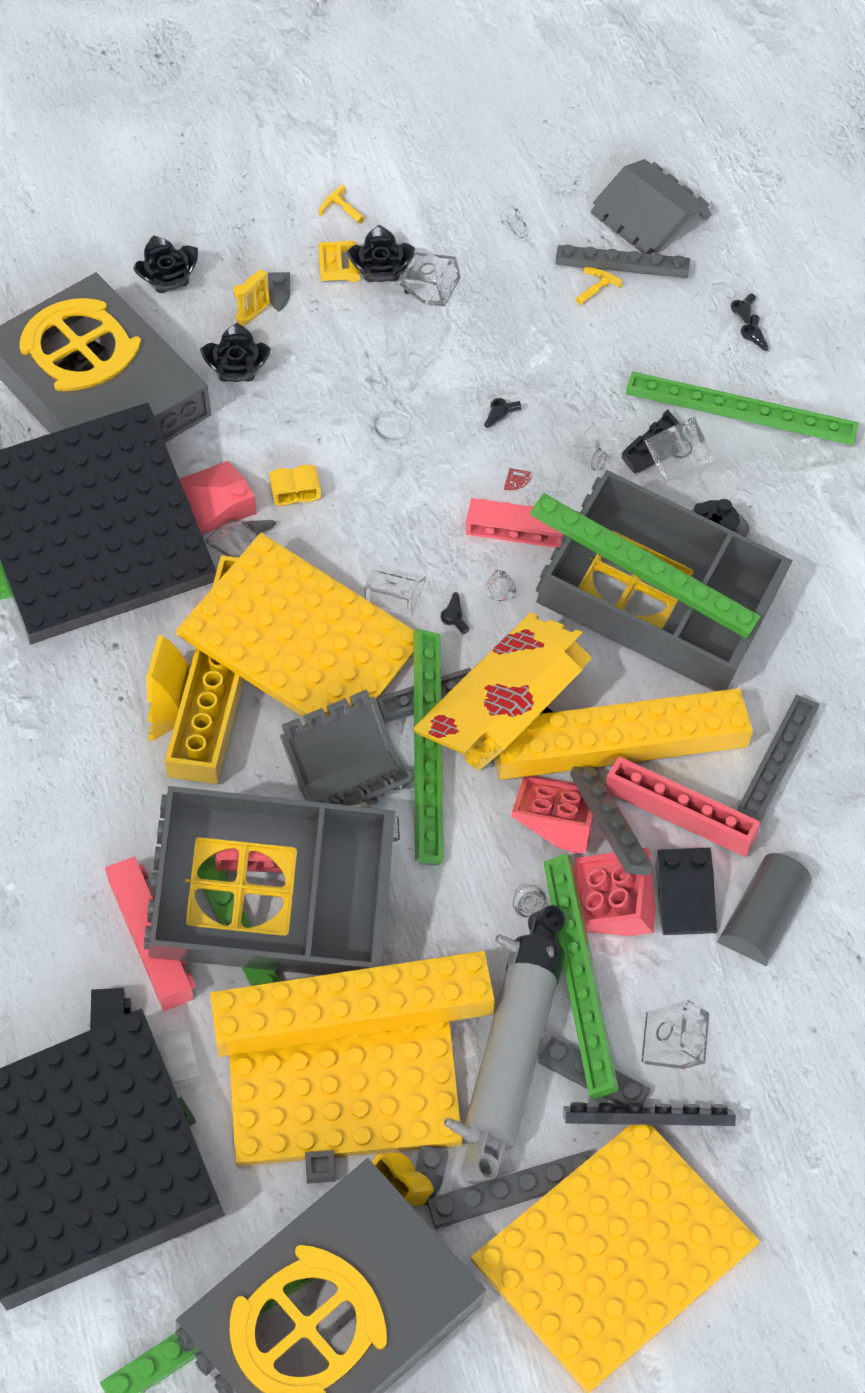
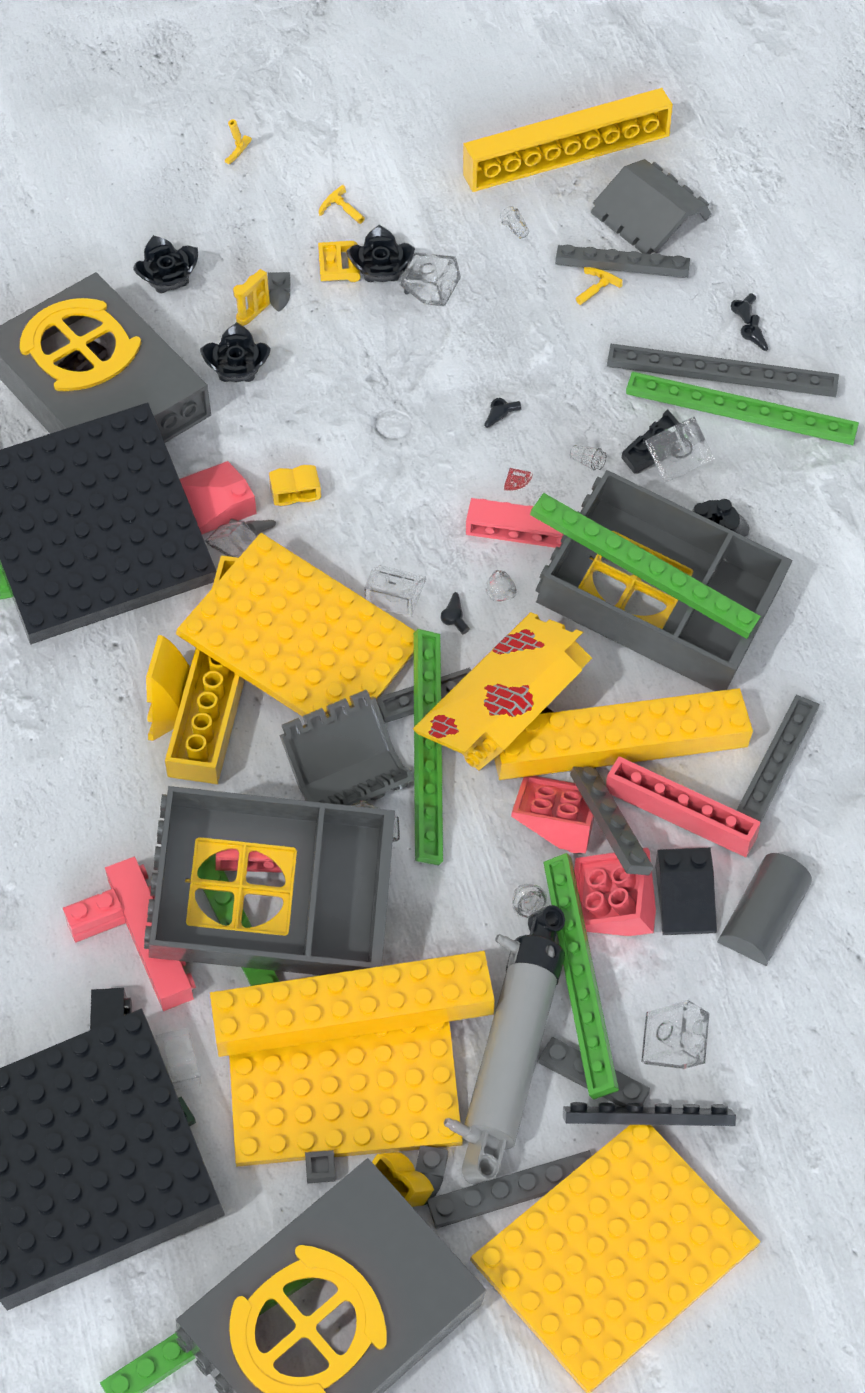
(94, 915): none -> coral brick
(240, 143): none -> yellow piece
(566, 139): none -> yellow brick
(723, 370): none -> dark grey plate

